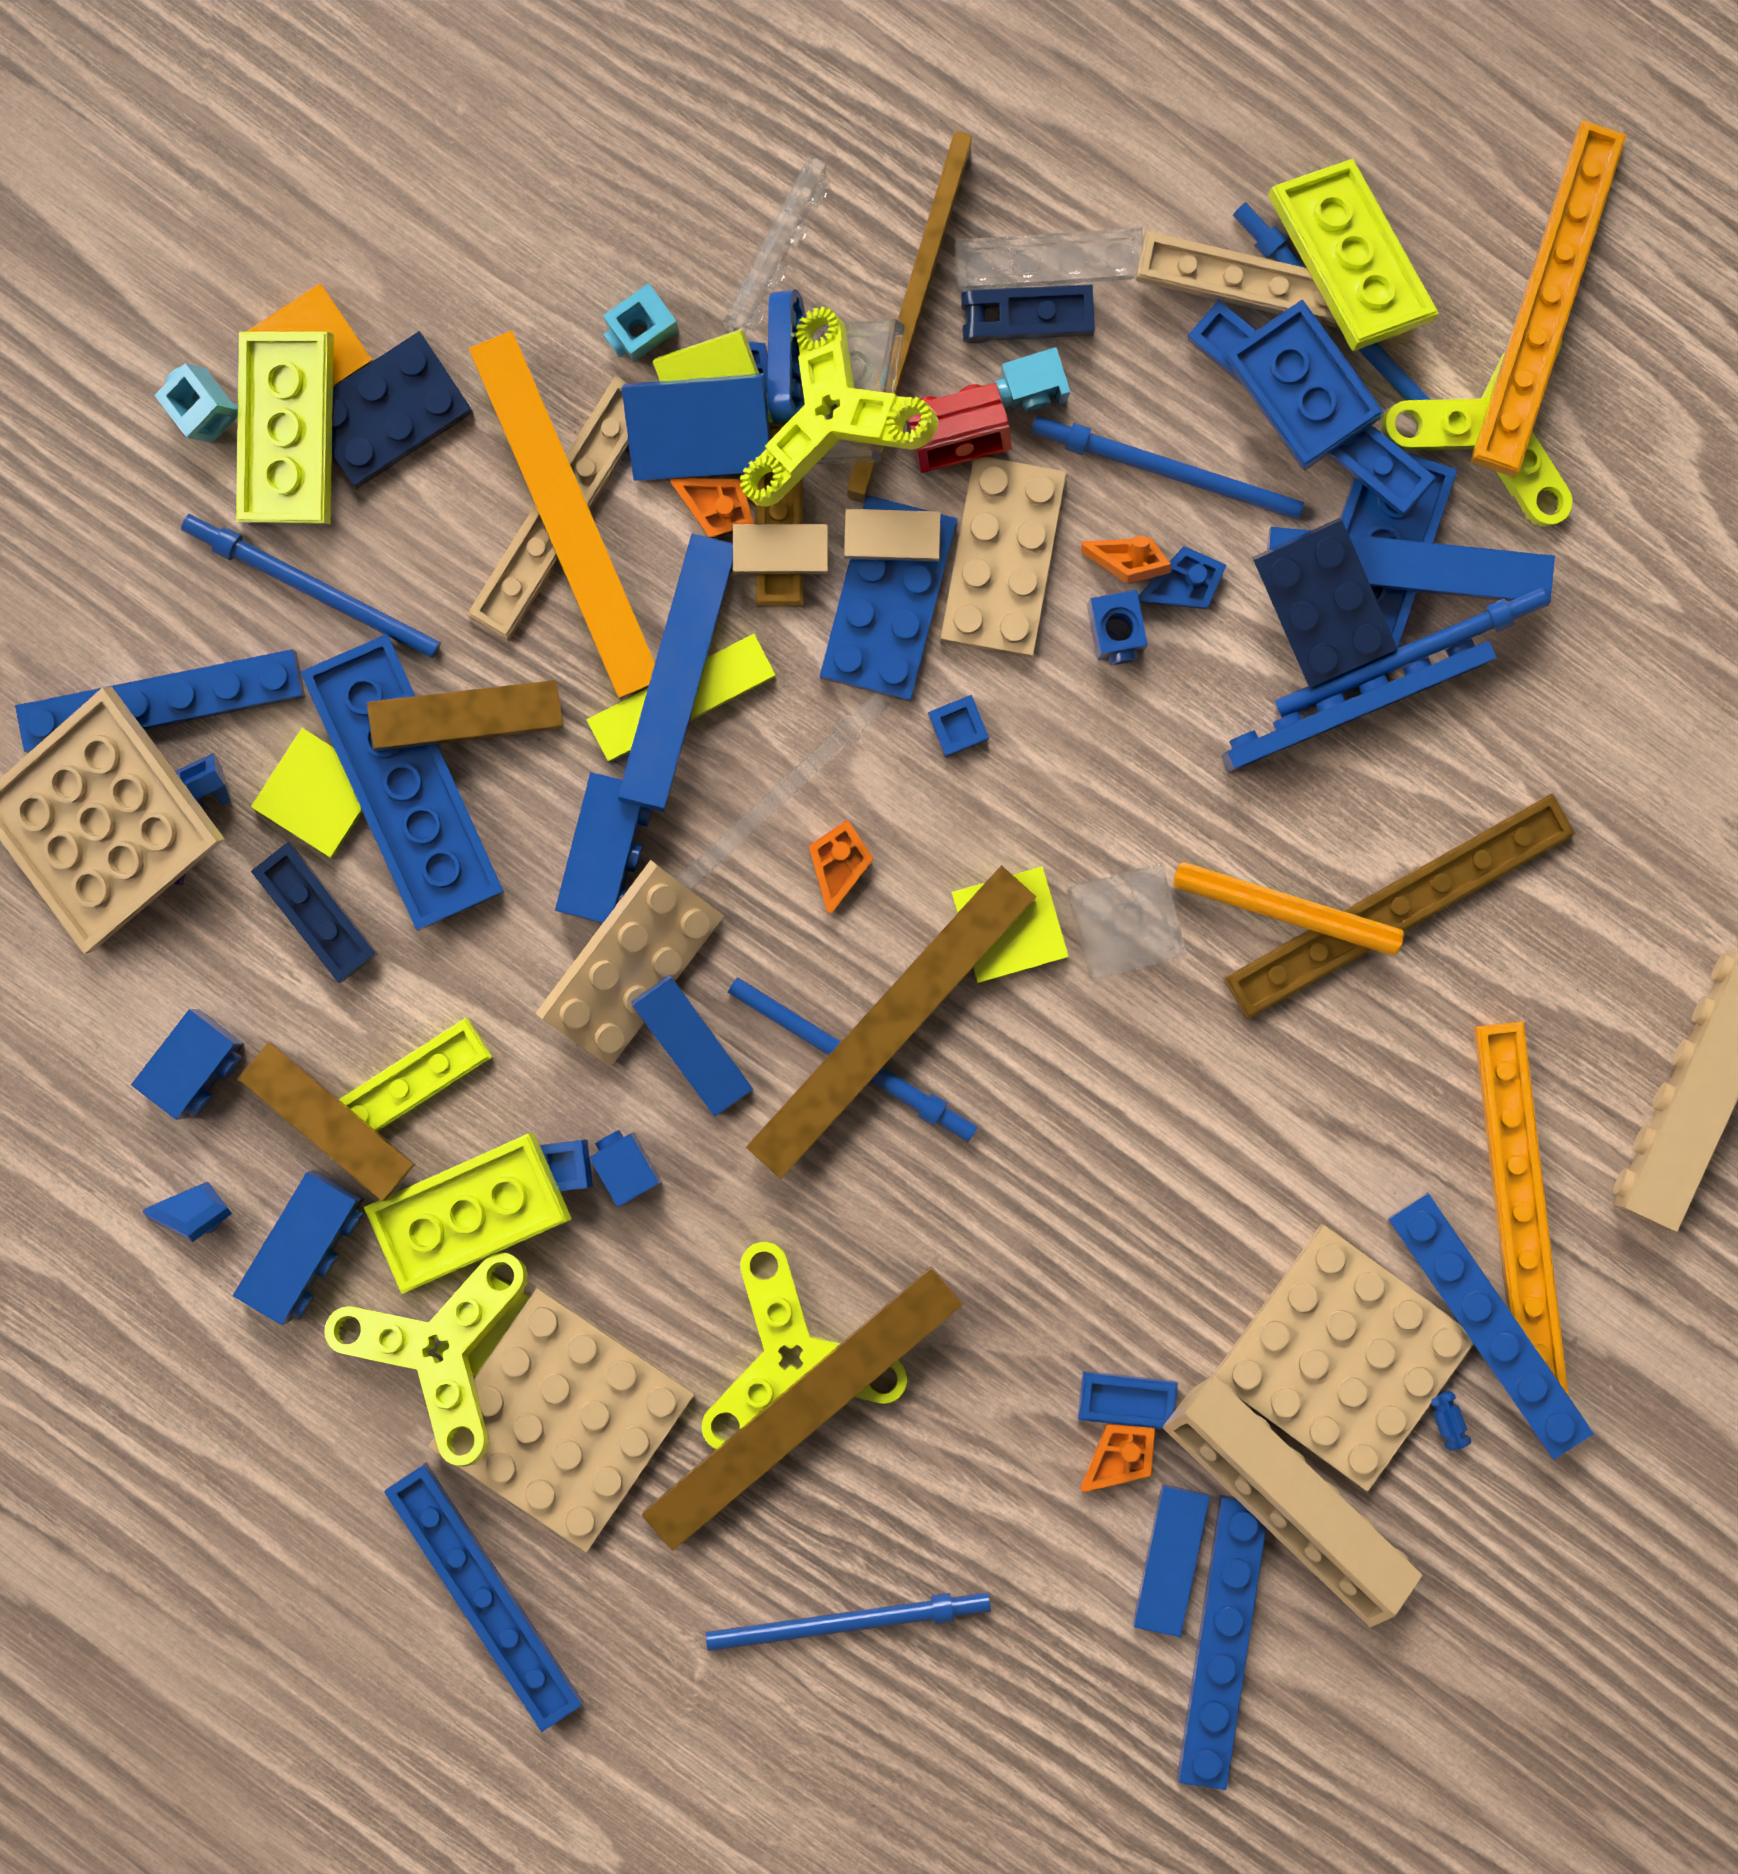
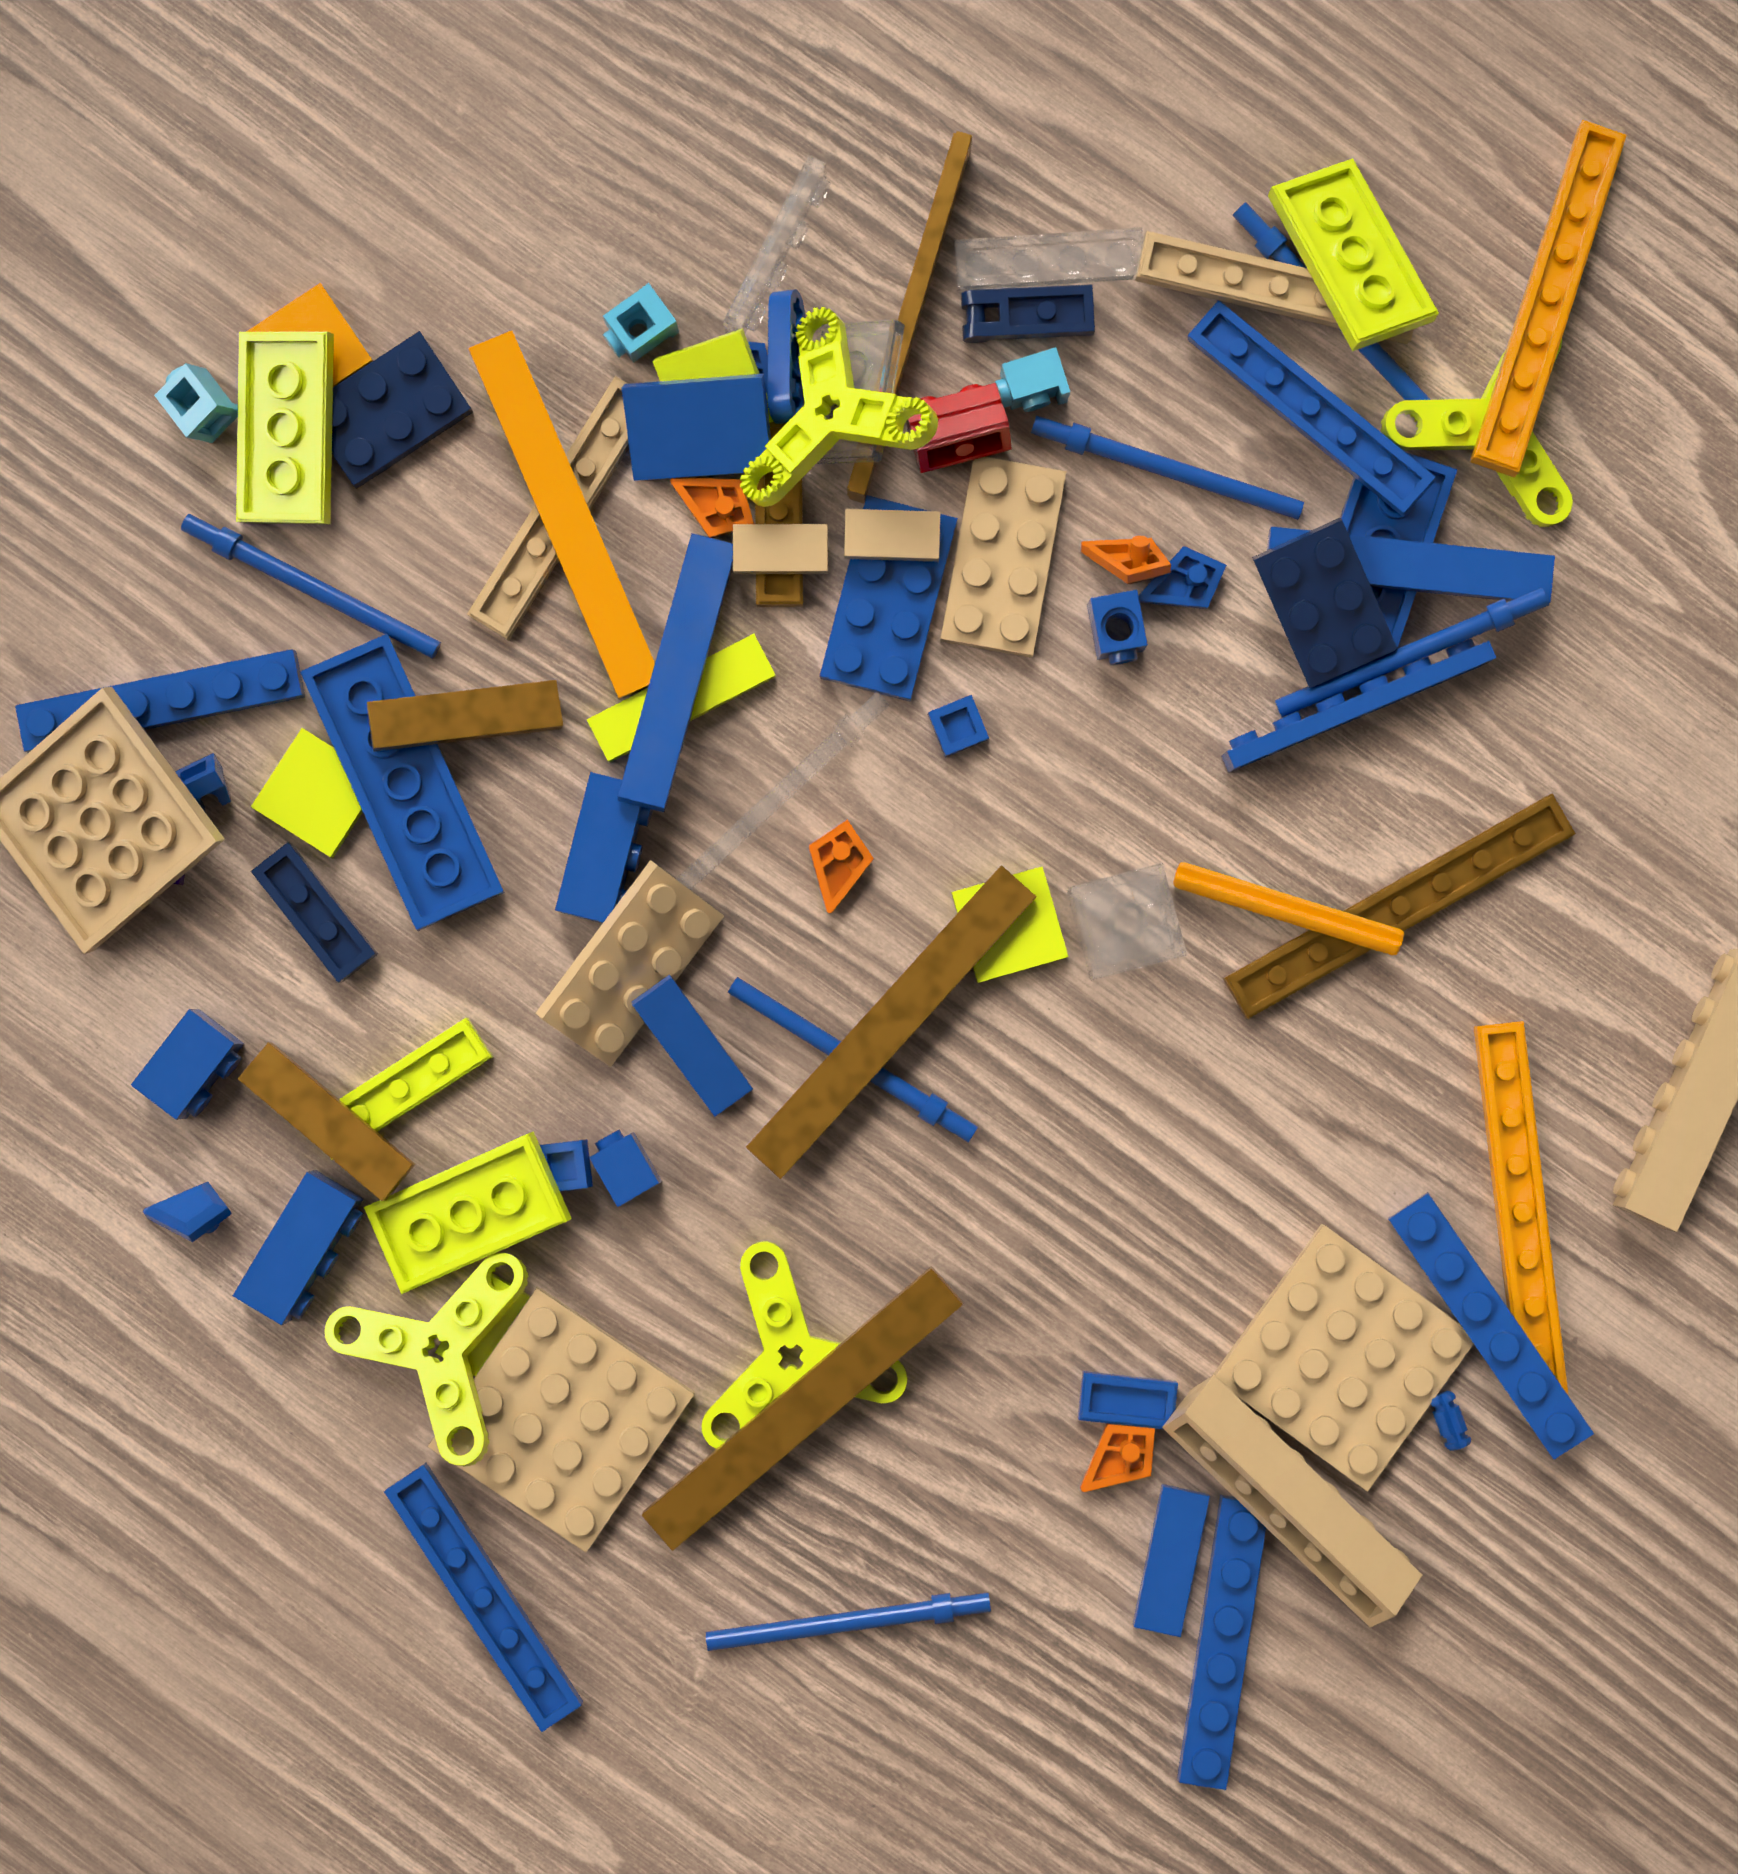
(1303, 385): blue tile -> none

